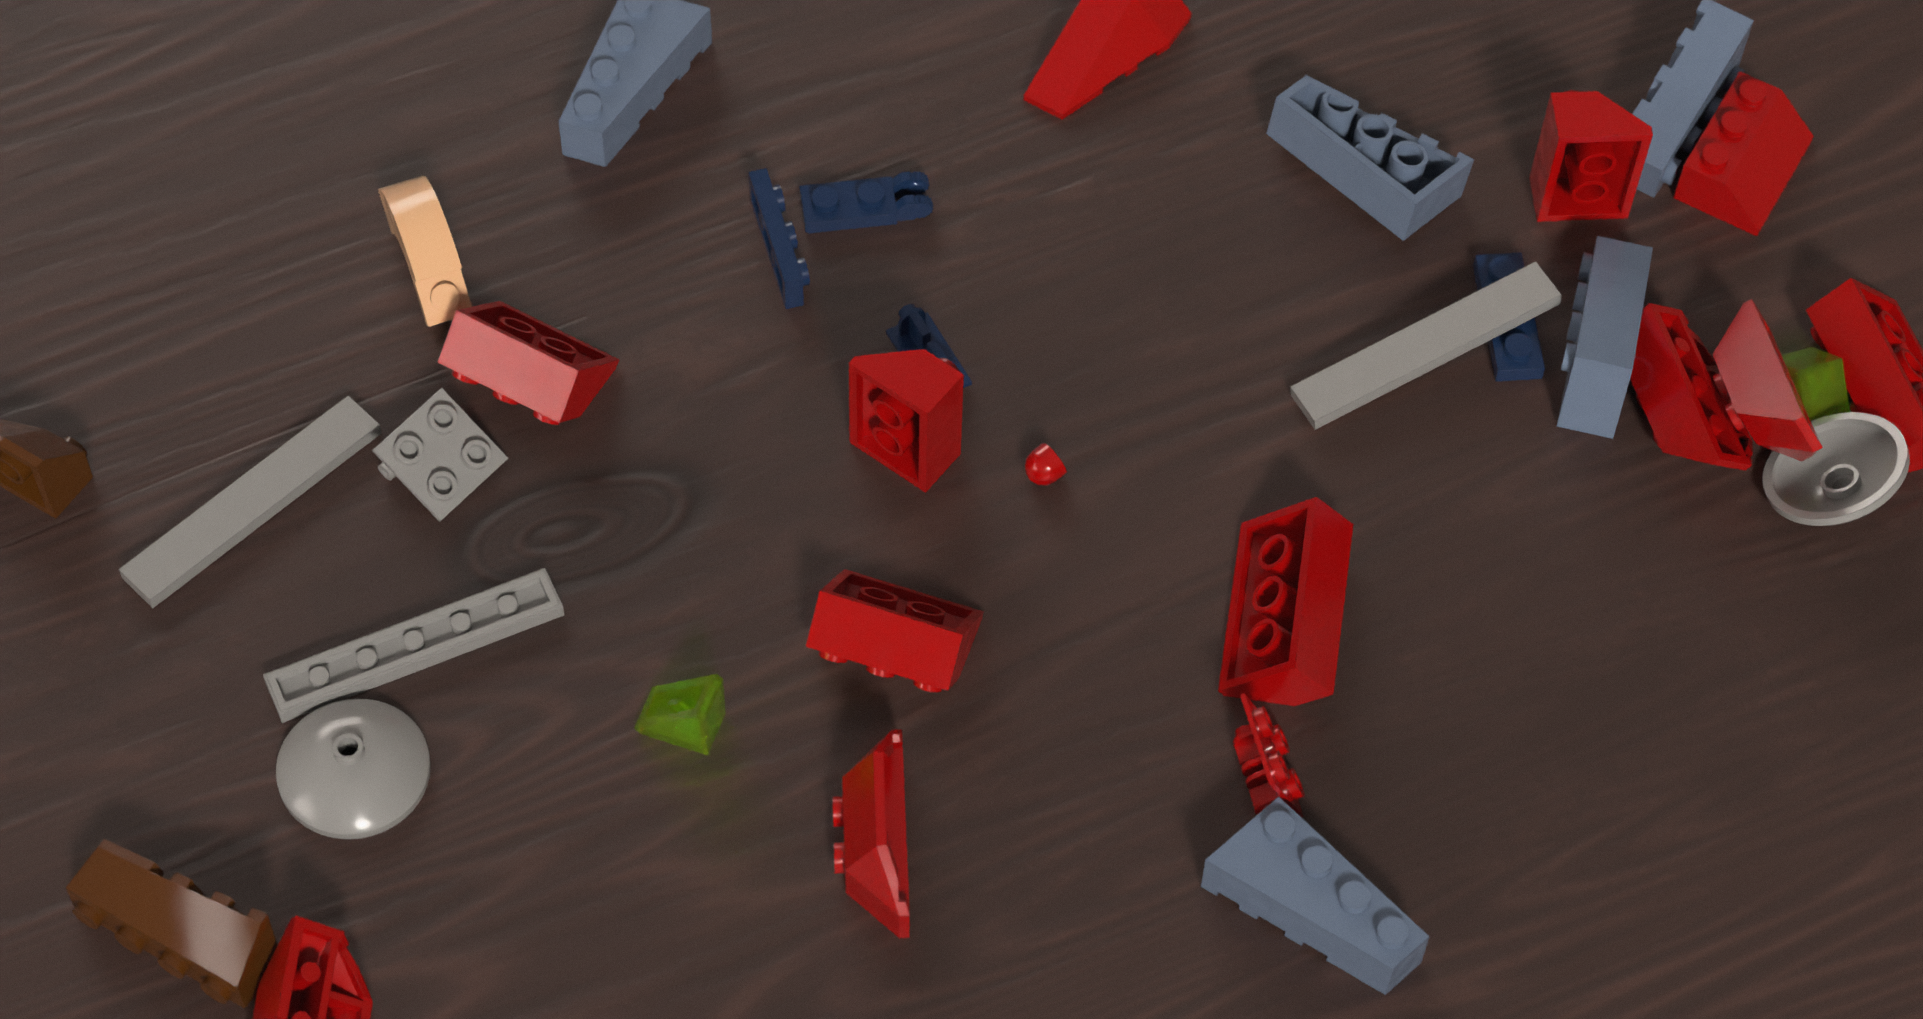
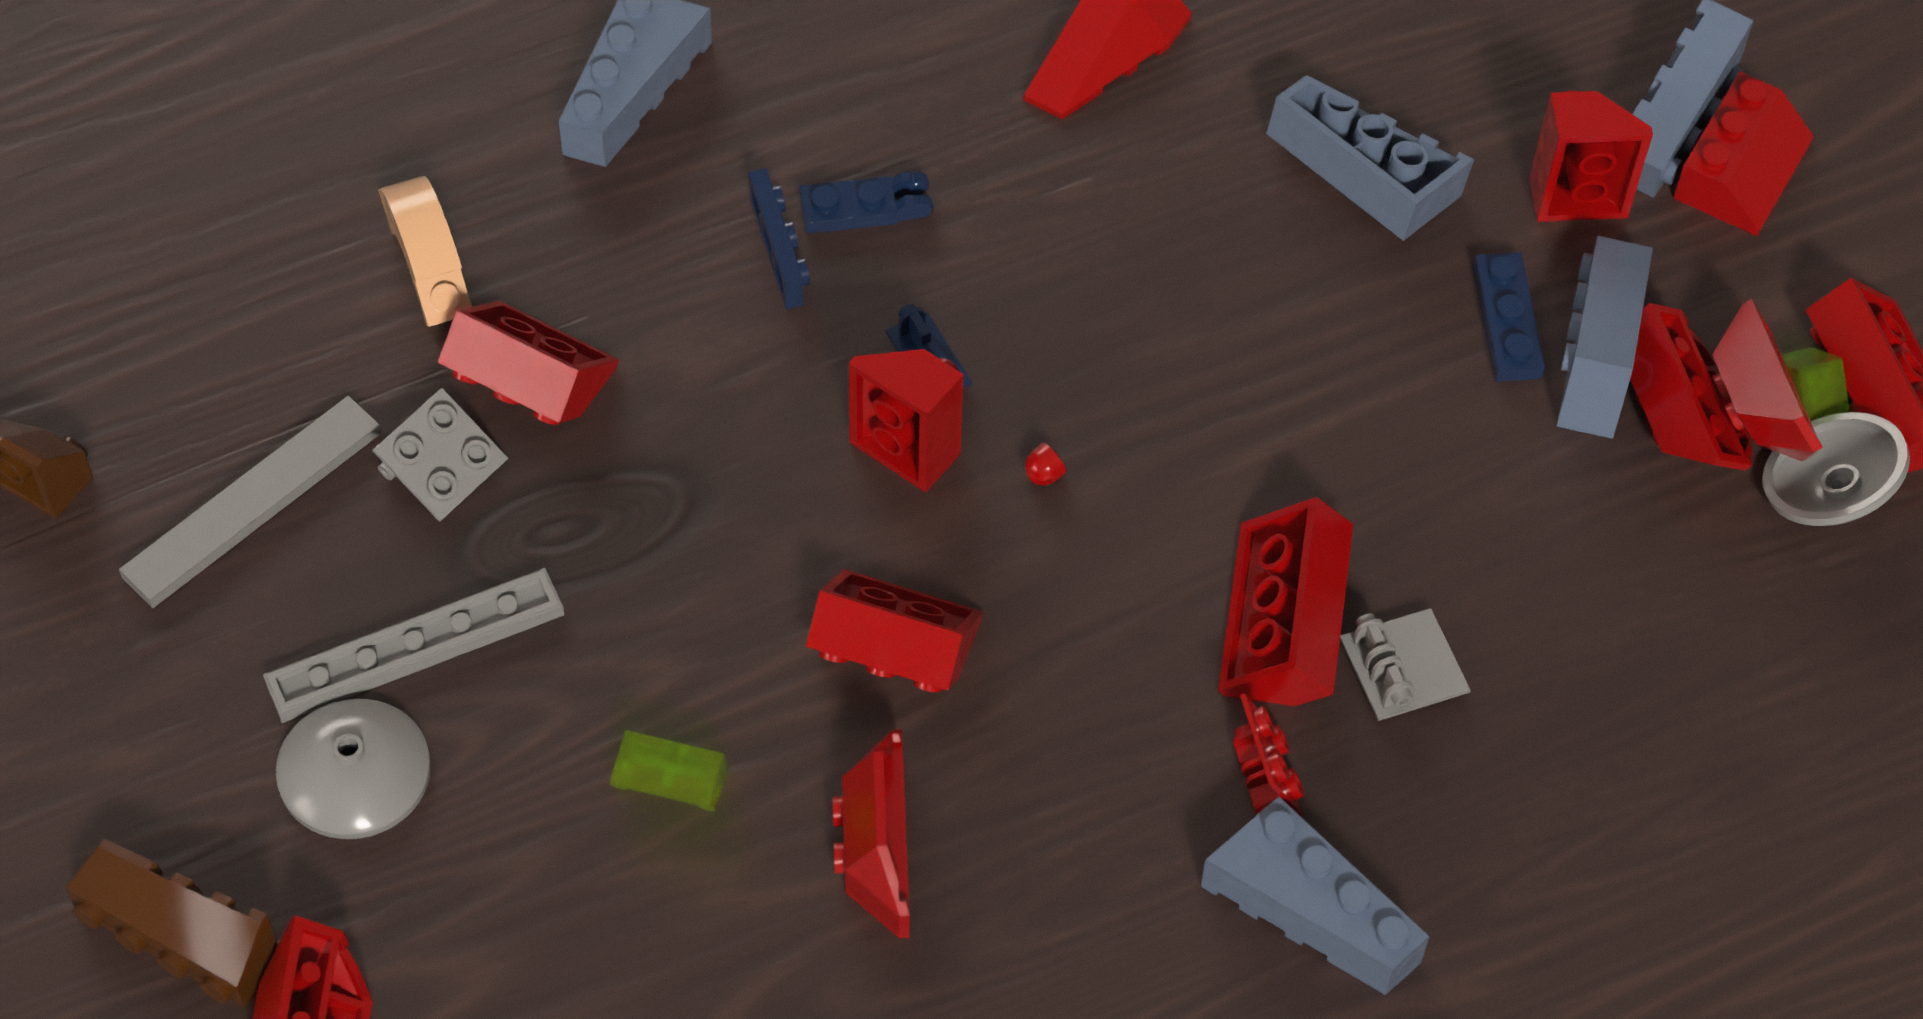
(670, 770): none -> clear neon green hinge
(685, 713): clear neon green slope -> none
(1403, 663): none -> light grey hinge
(1425, 345): light grey tile -> none

